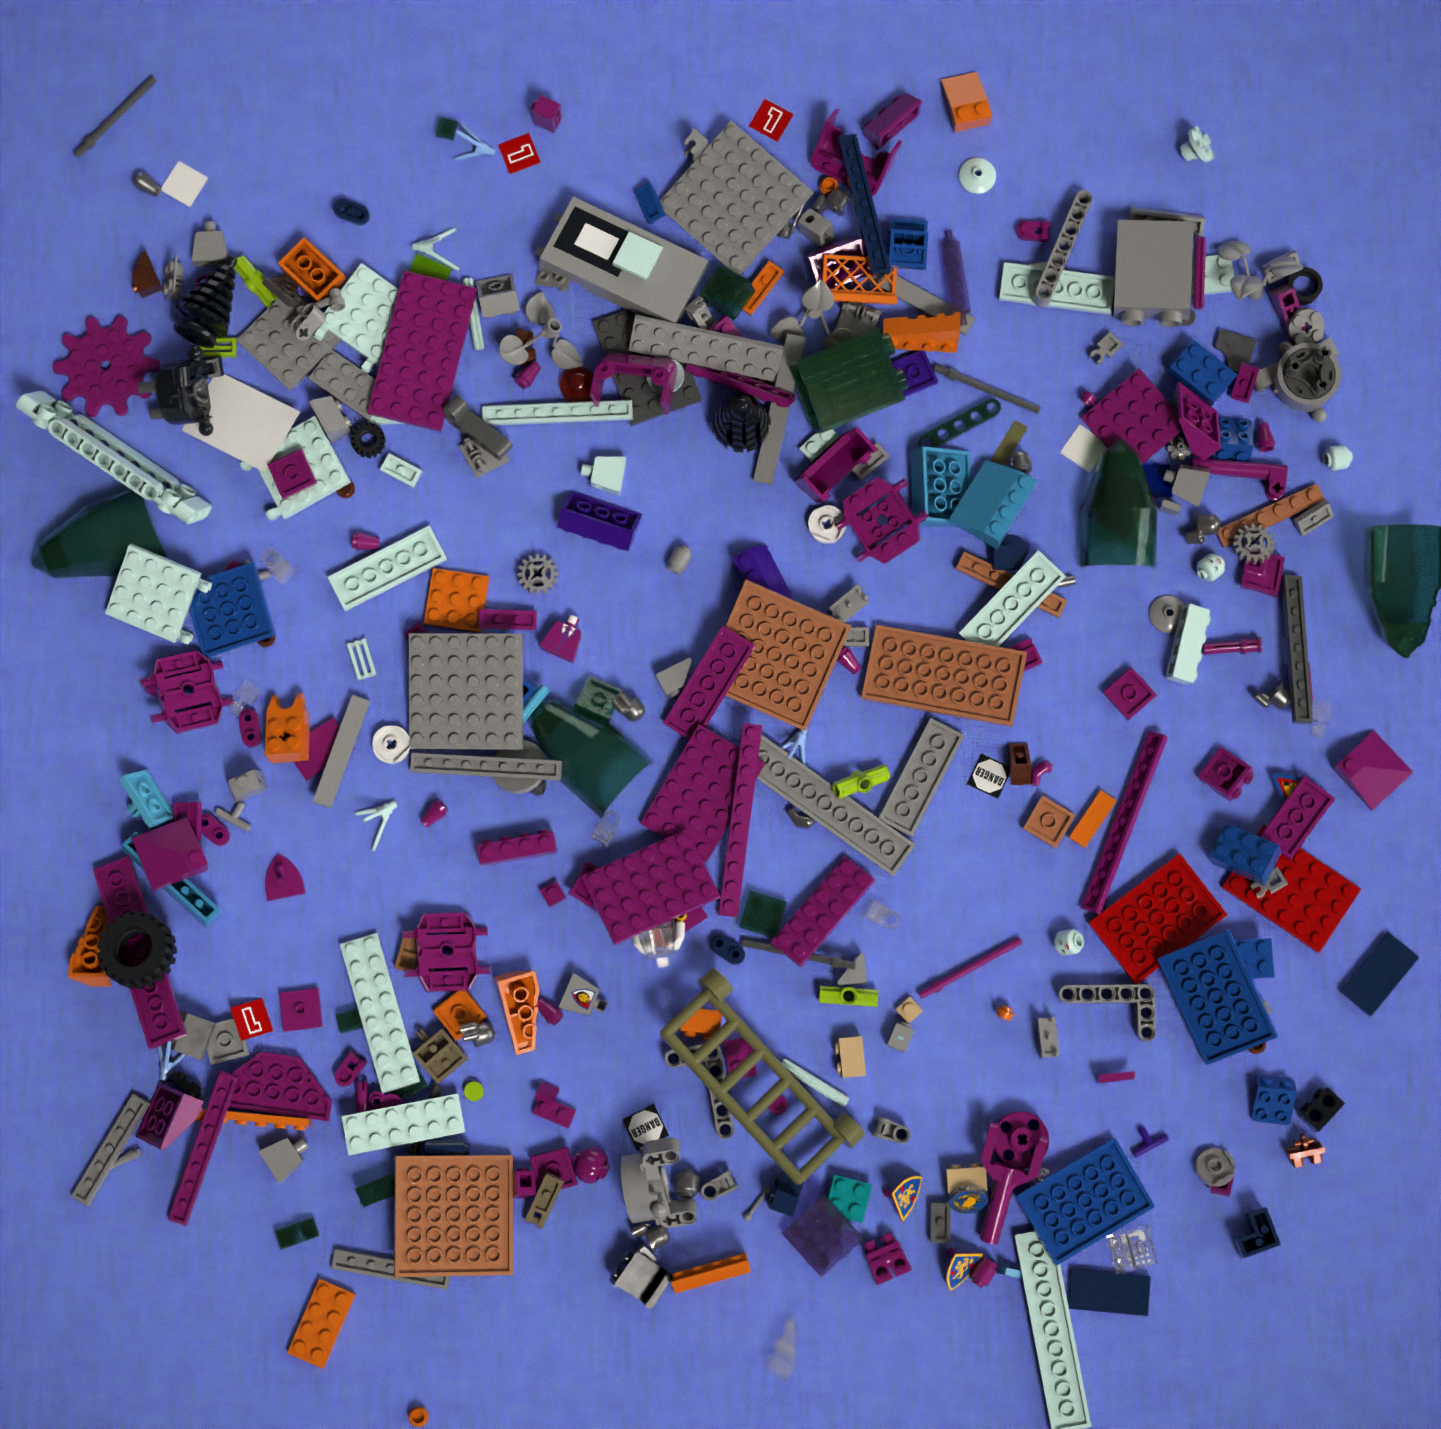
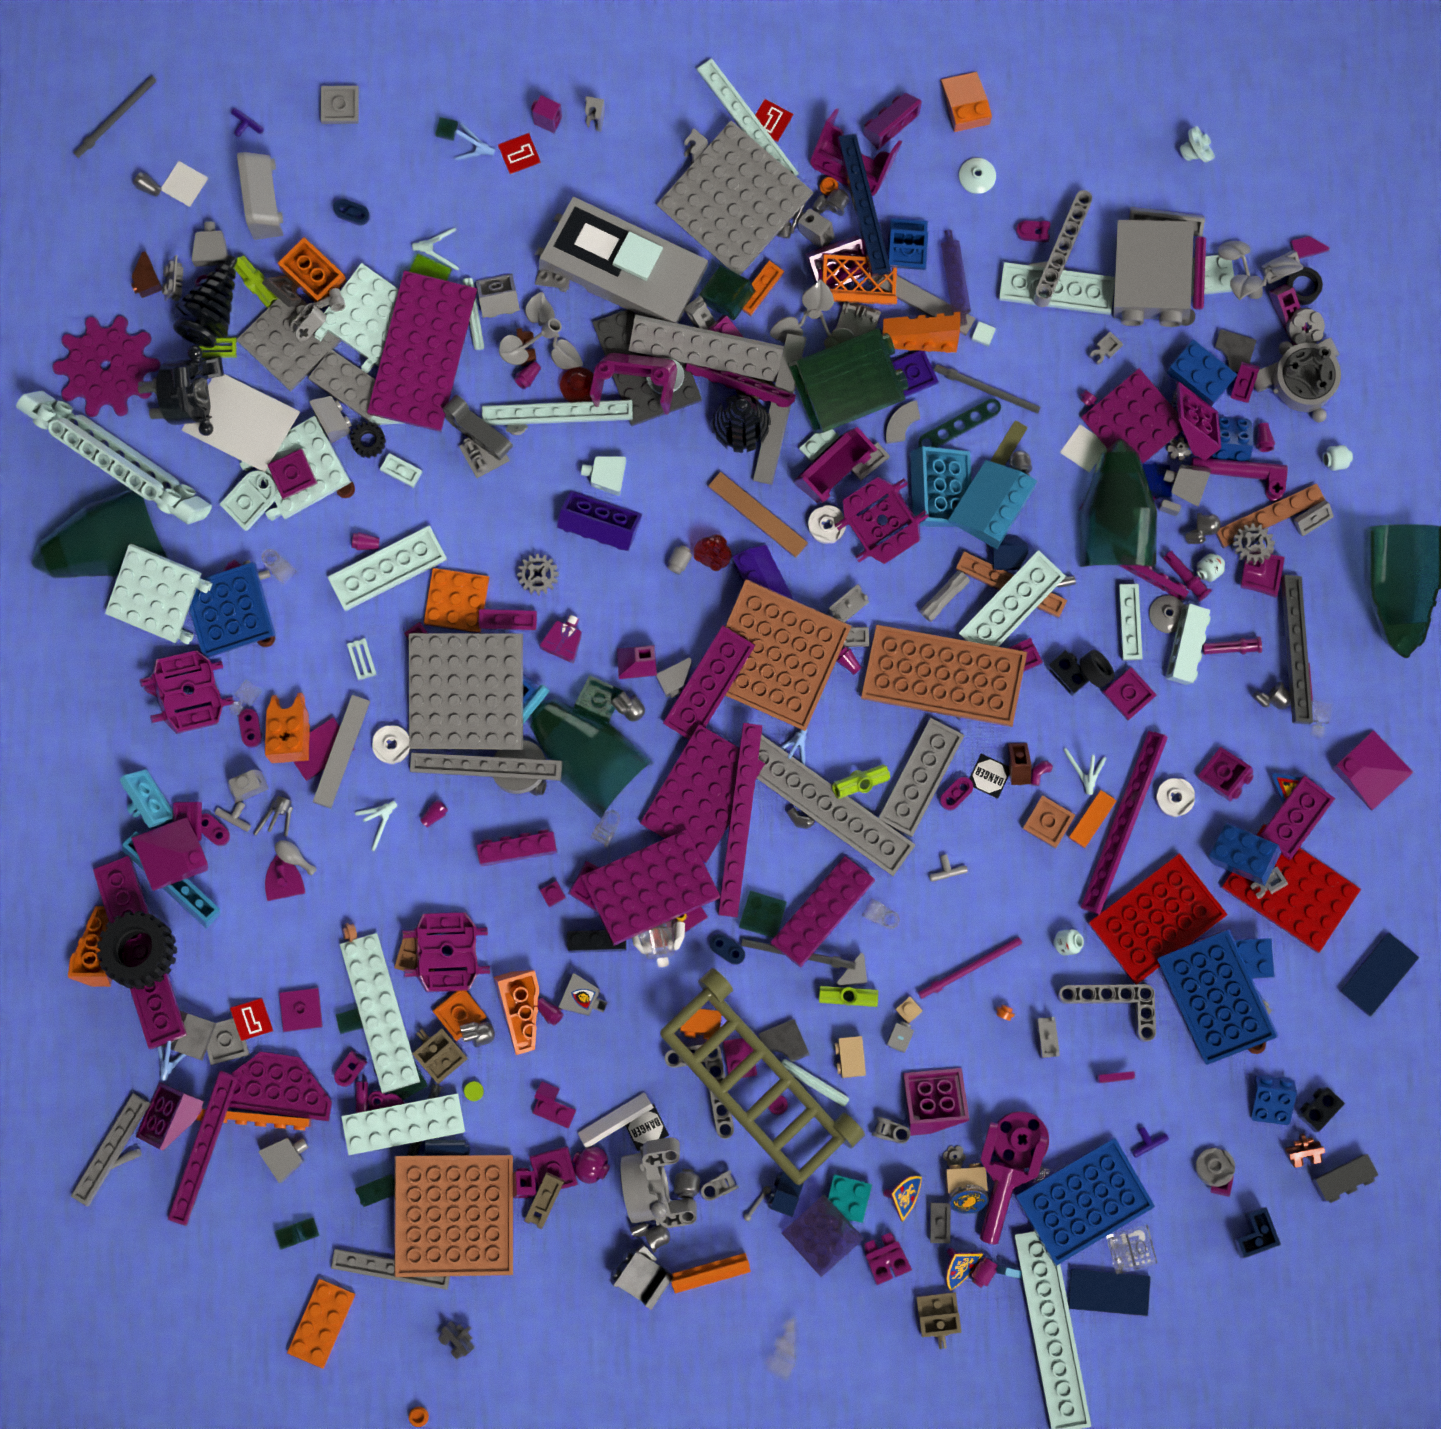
(178, 1079): black plate -> none
(246, 121): none -> dark purple piece
(249, 500): none -> light aqua tile
(259, 195): none -> light grey windscreen
(280, 807): none -> flat silver plant
(290, 854): none -> light grey piece
(339, 104): none -> light grey plate
(349, 932): none -> nougat plate
(459, 1337): none -> flat silver hips
(516, 429): none -> light grey plant
(592, 942): none -> black brick
(595, 111): none -> light grey hinge
(615, 1120): none -> white tile
(636, 662): none -> magenta slope
(649, 202): blue tile -> none
(713, 552): none -> clear red plate
(741, 112): none -> light aqua tile
(758, 514): none -> medium nougat tile
(786, 1040): none -> flat silver tile
(901, 421): none -> light grey tile
(935, 1100): none -> magenta slope
(938, 1316): none -> dark tan plate
(944, 596): none -> light grey axle
(948, 872): none -> light grey piece
(956, 794): none -> magenta plate
(958, 1151): none -> light grey plant
(983, 334): none -> light aqua tile
(1064, 676): none -> black brick
(1089, 780): none -> light aqua plant
(1097, 668): none -> black tyre
(1130, 622): none -> light aqua plate
(1159, 580): none -> magenta plate
(1175, 786): none -> white plate
(1193, 583): none -> magenta pin
(1308, 247): none -> magenta tile
(1345, 1178): none -> dark grey brick

